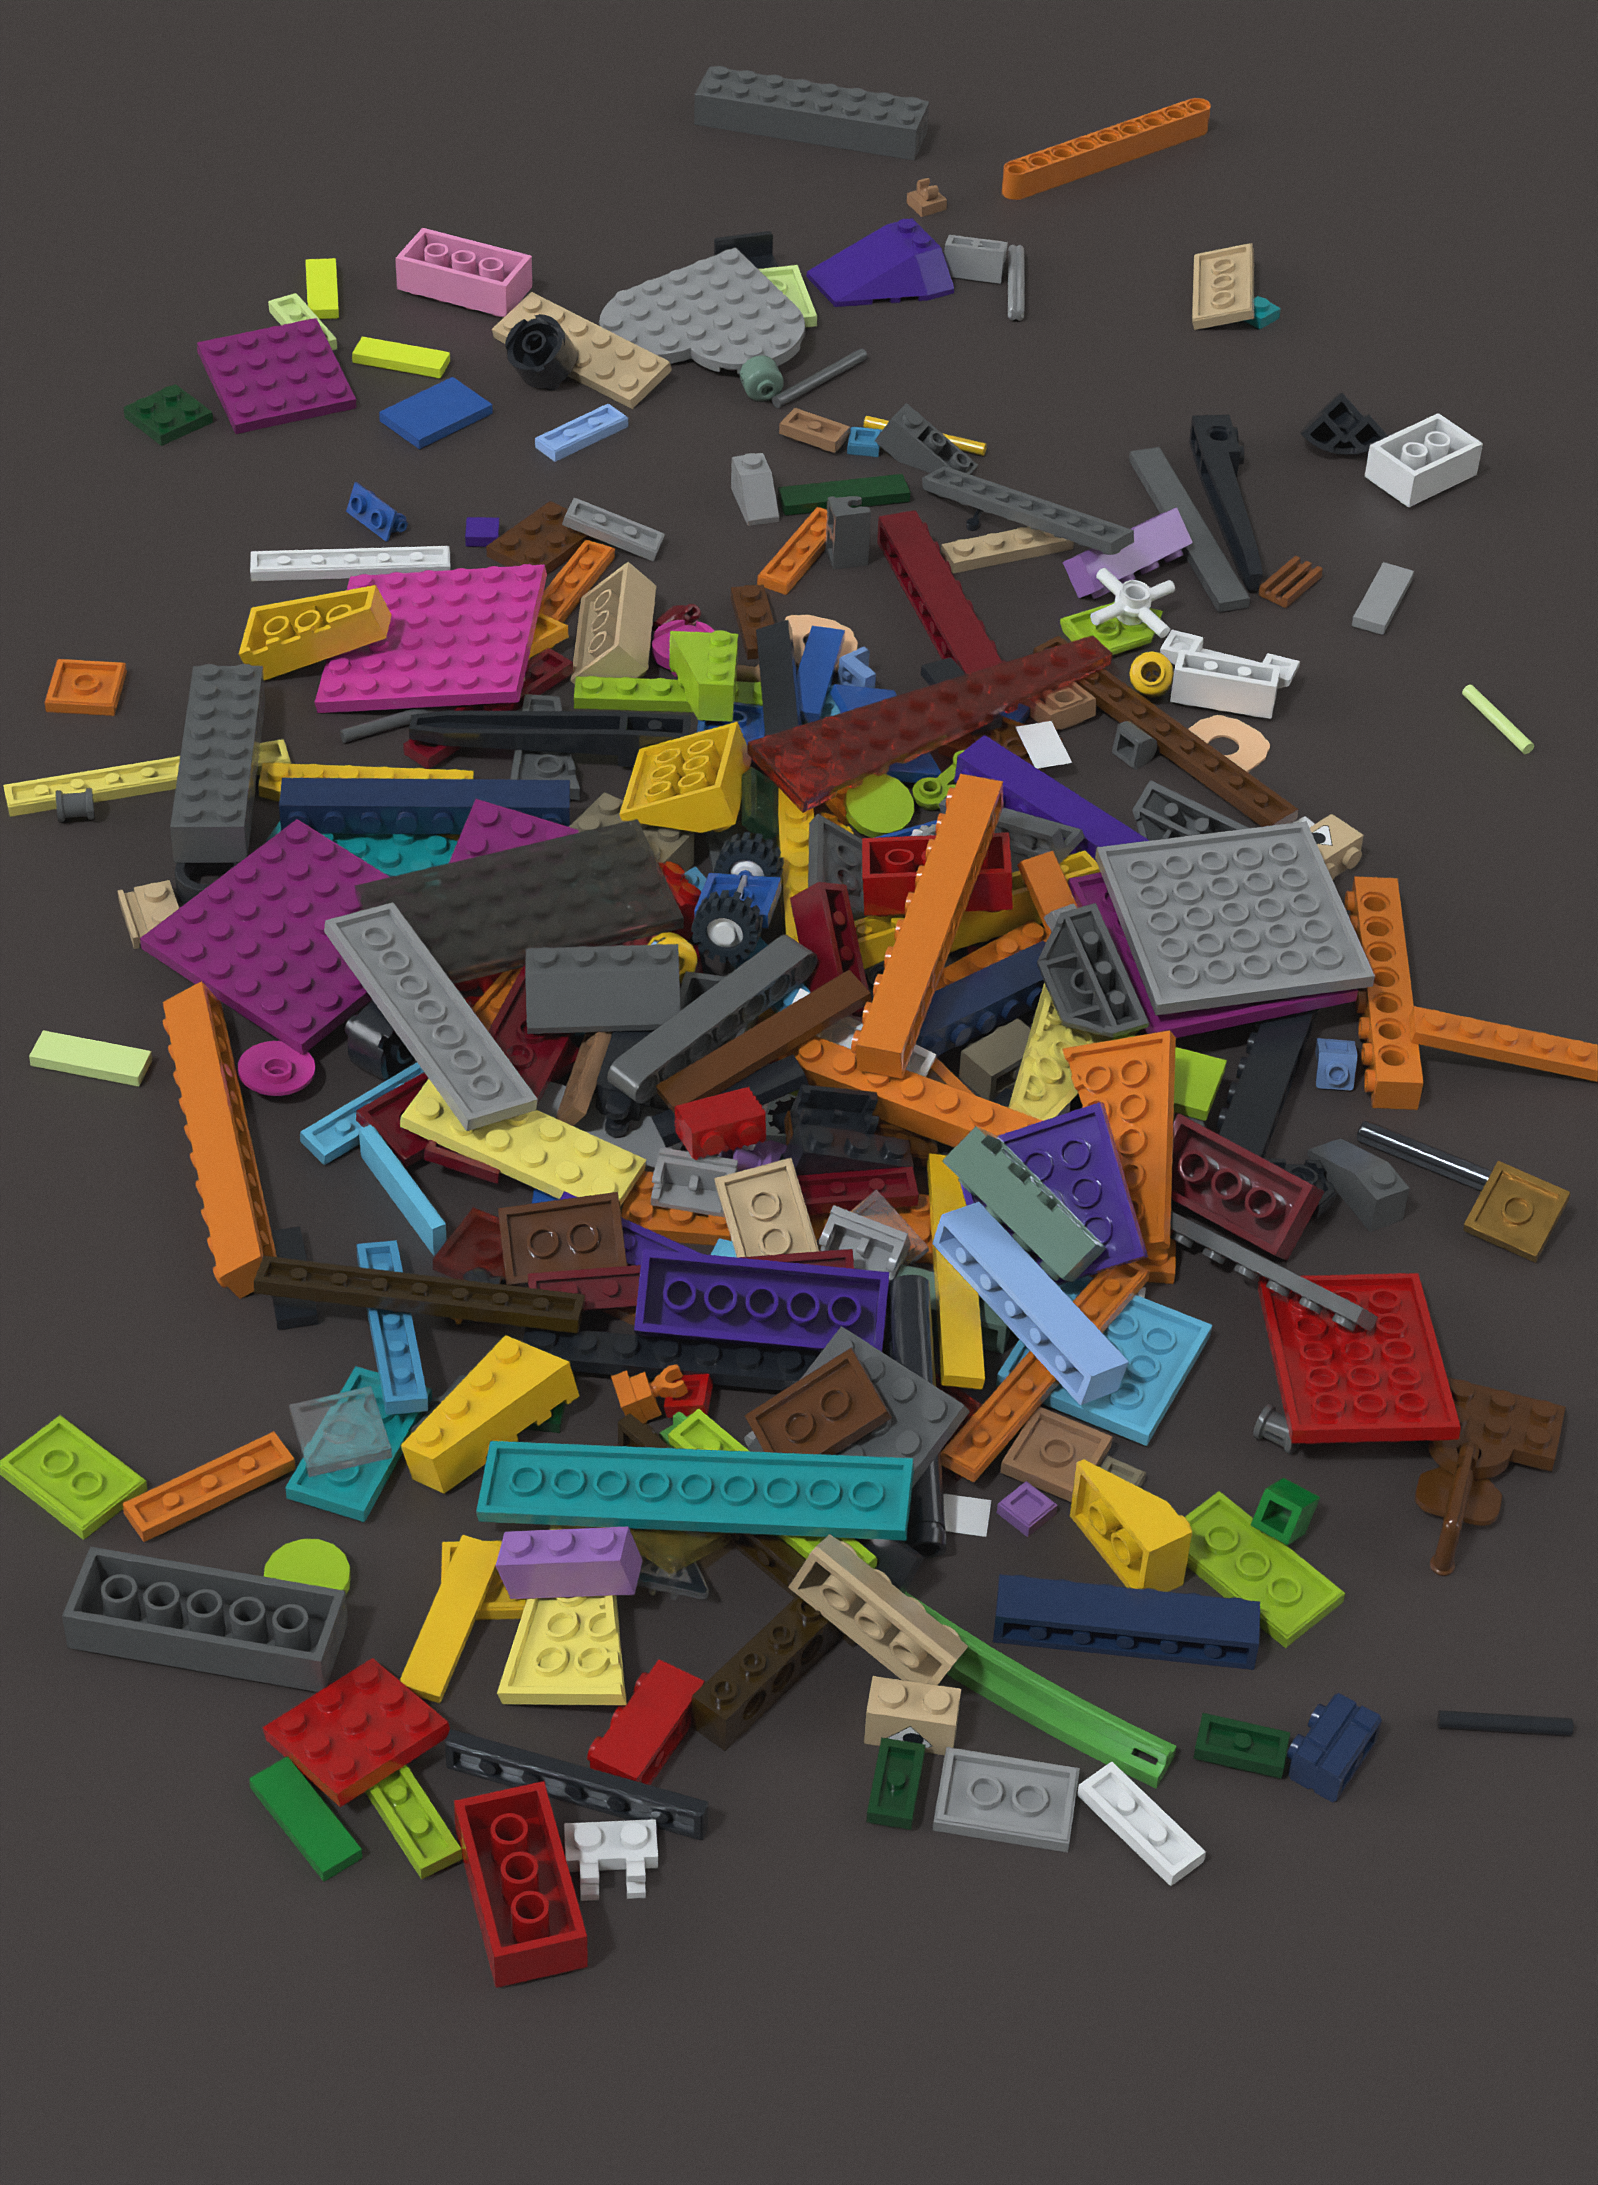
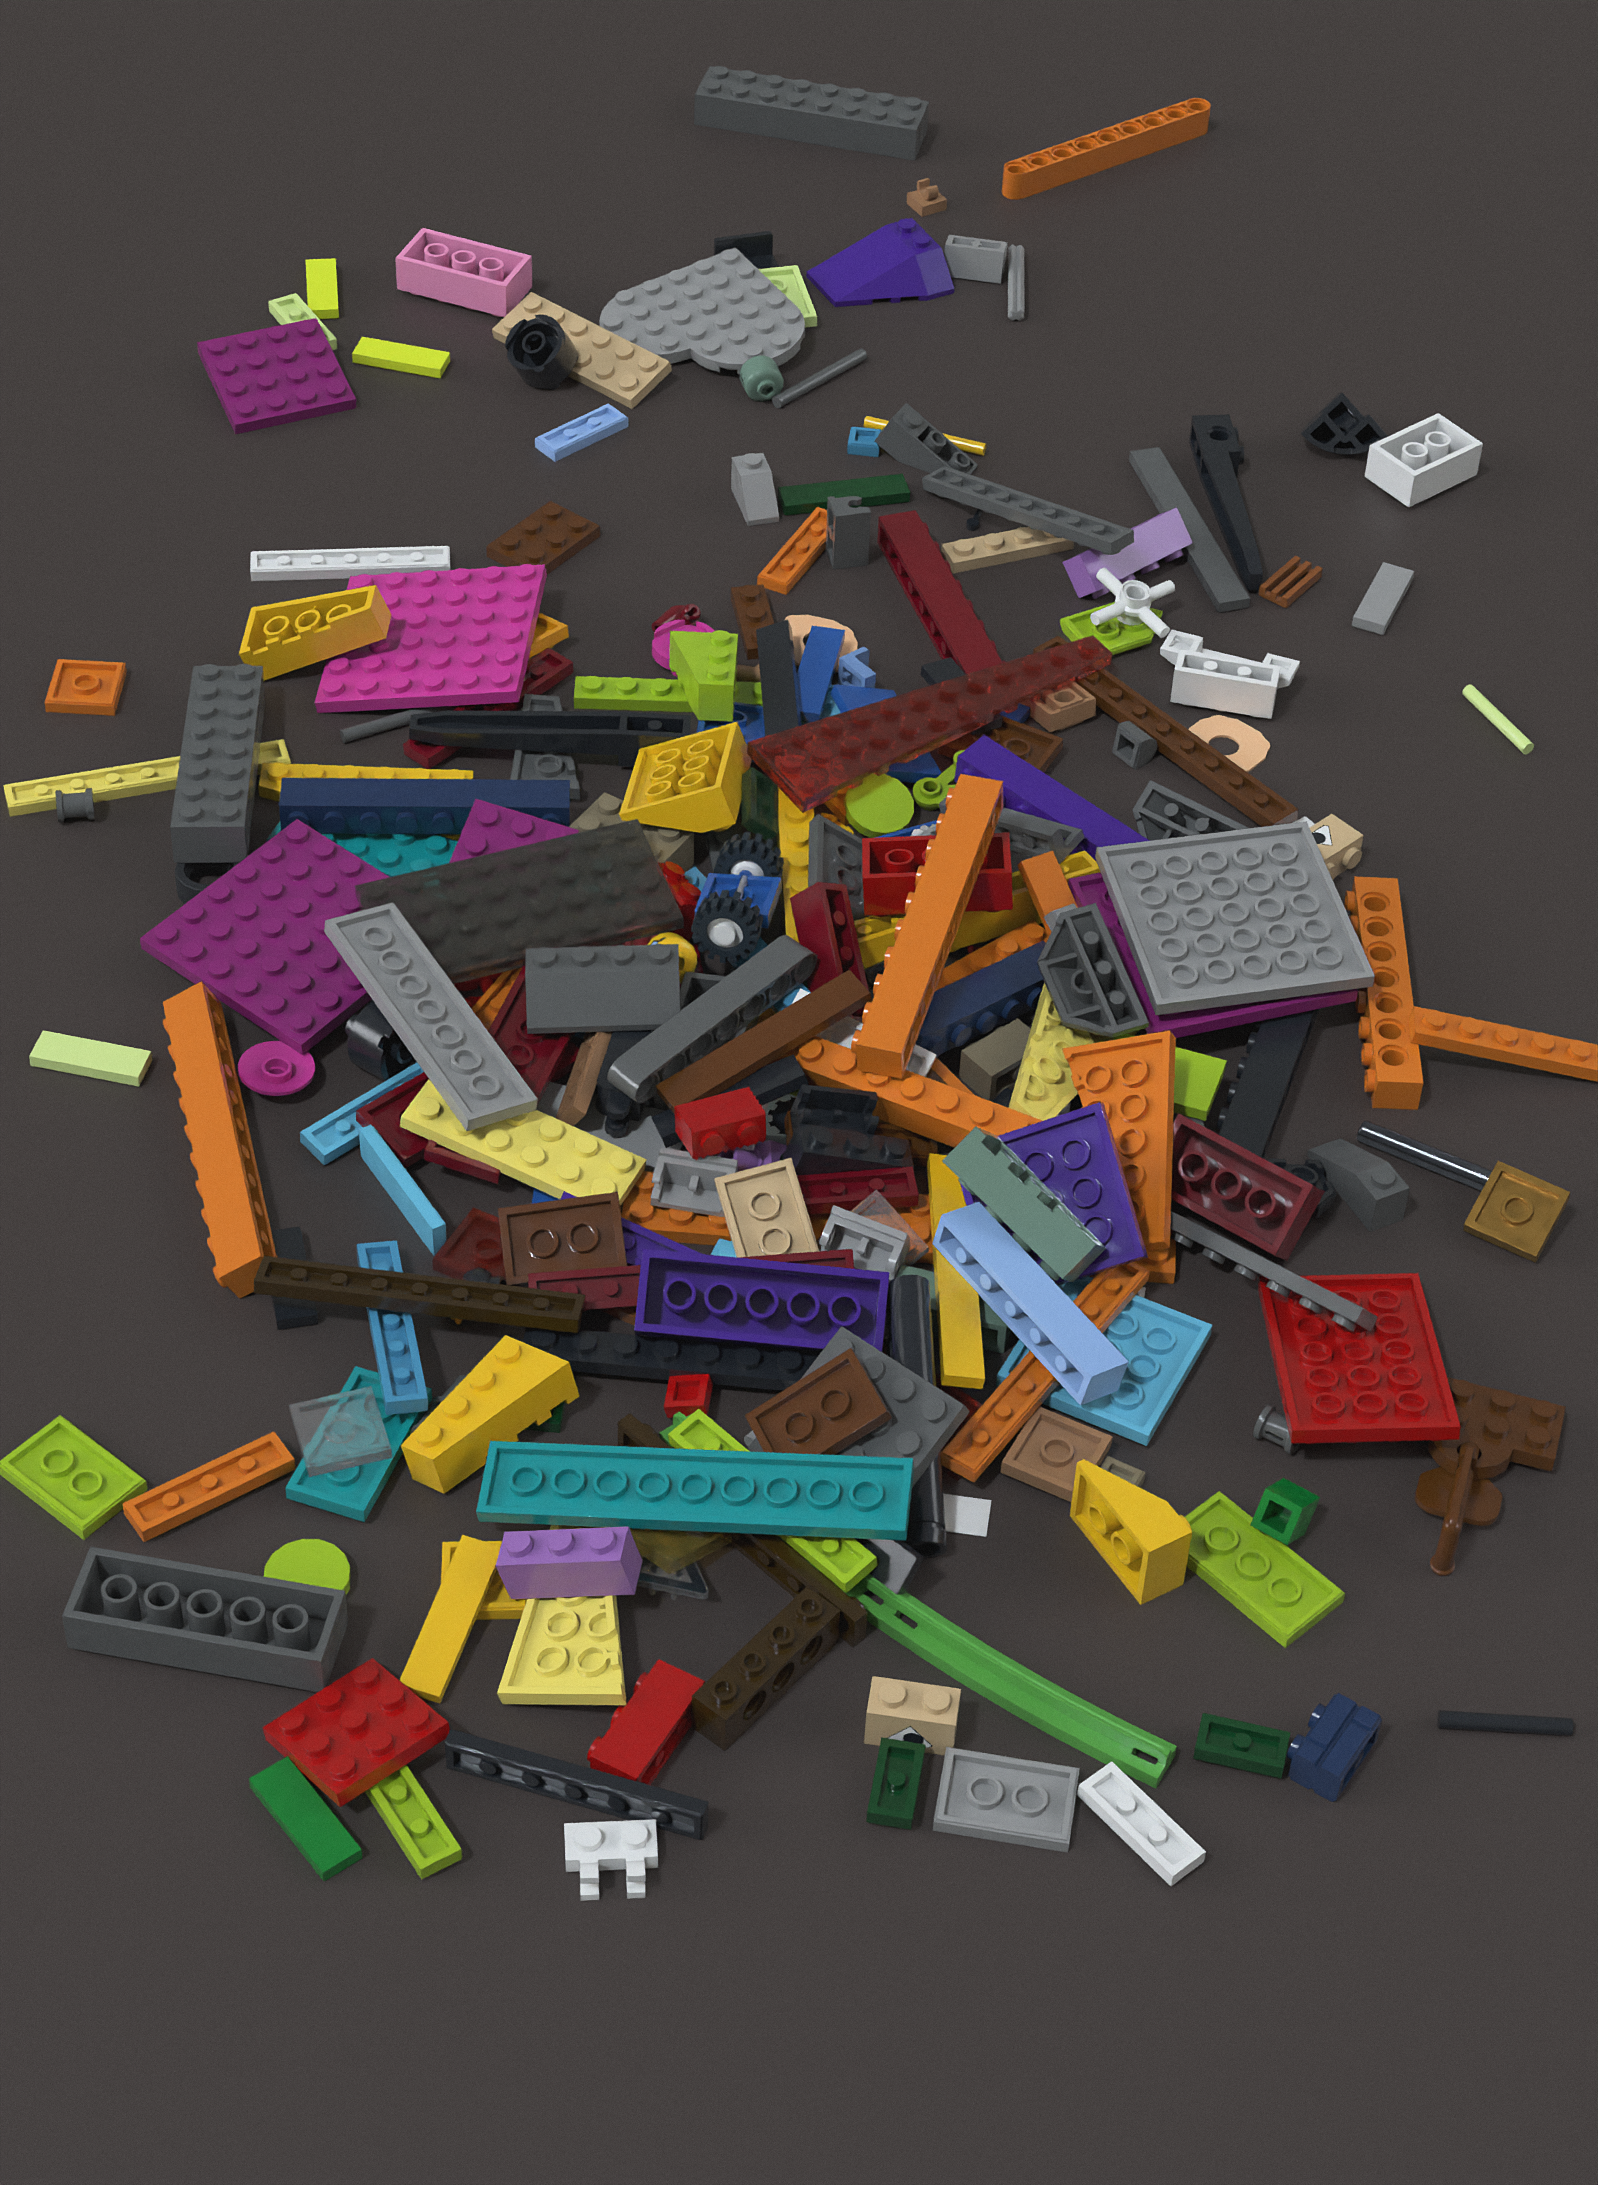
(146, 908): tan plate -> none
(168, 414): dark green plate -> none
(375, 513): blue hinge -> none
(435, 412): blue tile -> none
(481, 531): dark purple tile -> none
(520, 1884): red brick -> none
(575, 579): orange tile -> none
(613, 529): light grey tile -> none
(615, 626): tan slope -> none
(639, 1395): orange piece -> none
(814, 430): medium nougat plate -> none
(877, 1614): tan slope -> none
(1026, 1509): medium lavender tile -> none
(1043, 744): white sticker -> none
(1127, 1621): dark blue brick -> none
(1148, 663): yellow head -> none
(1223, 286): tan tile -> none
(1264, 313): teal plate -> none
(1335, 1064): medium blue bracket -> none

